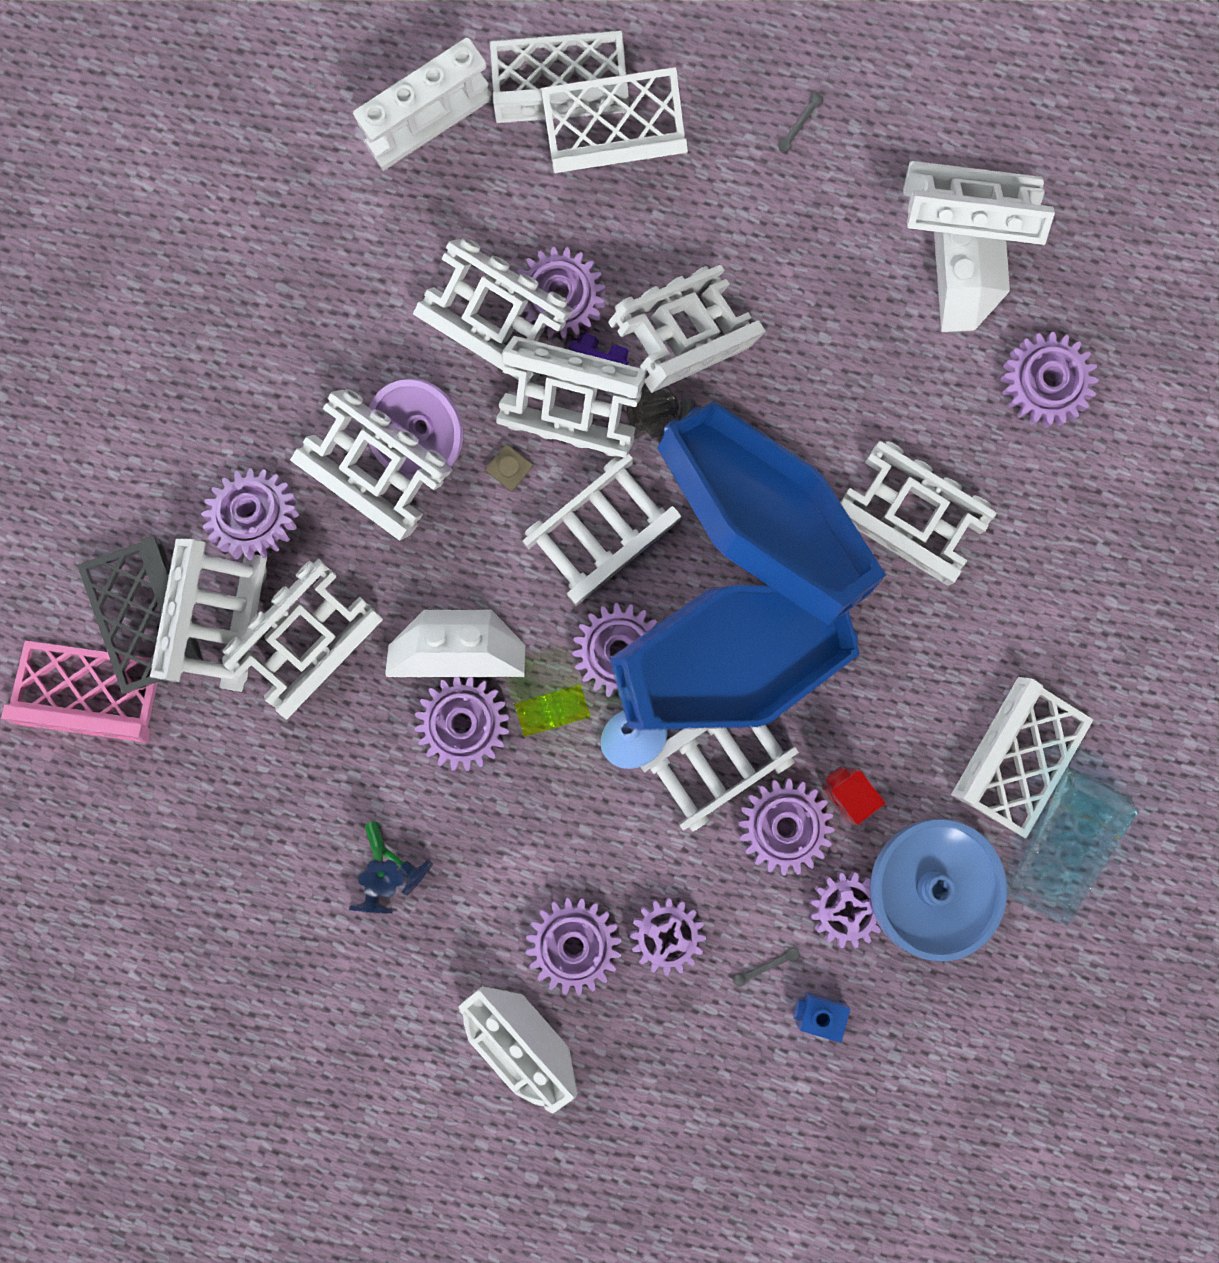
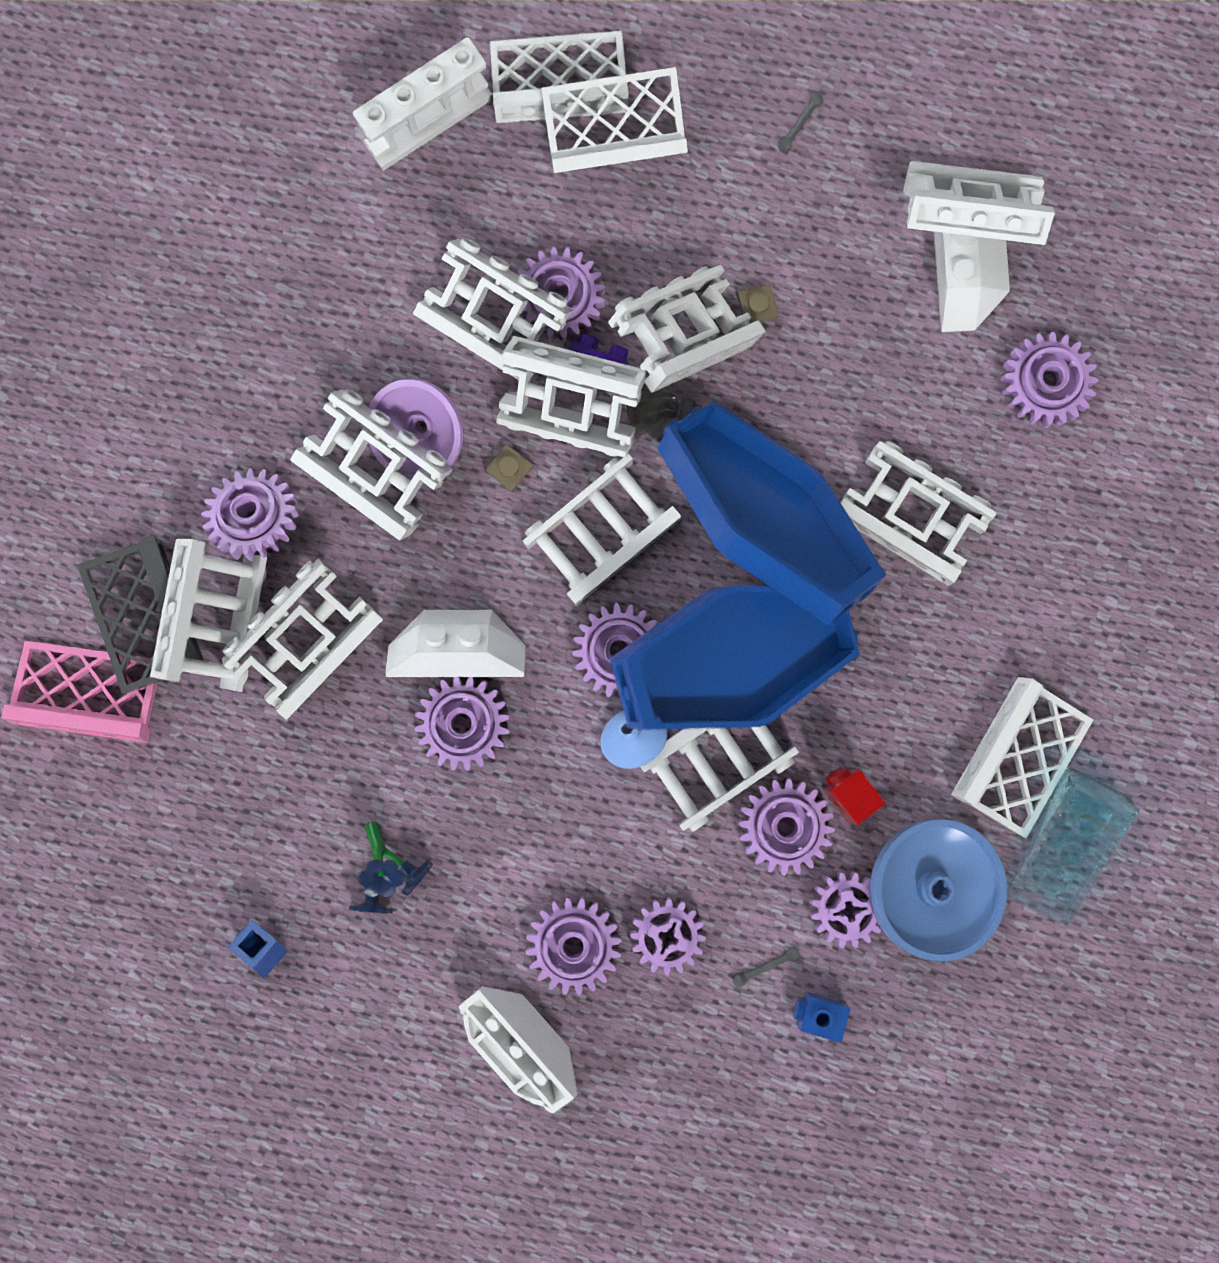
(257, 949): none -> blue brick
(552, 710): clear neon green brick -> none
(758, 303): none -> dark tan plate

